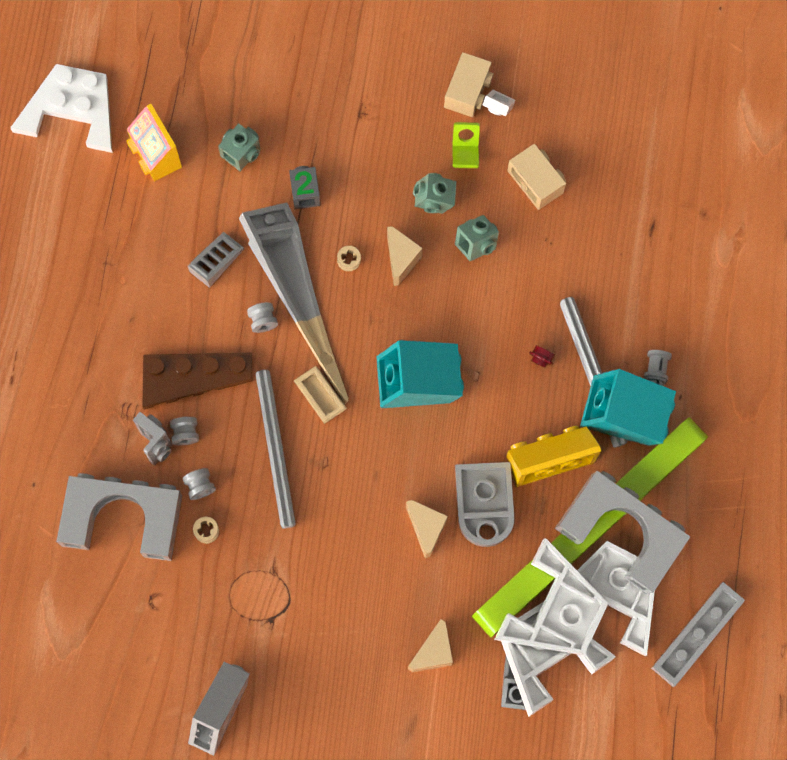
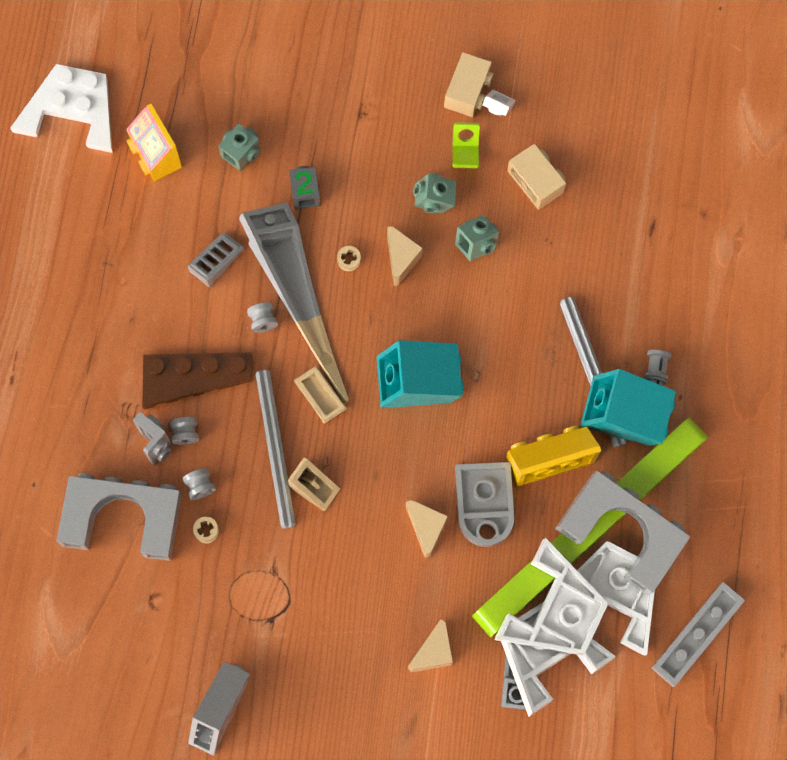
(313, 484): none -> tan slope
(542, 356): dark red plate -> none

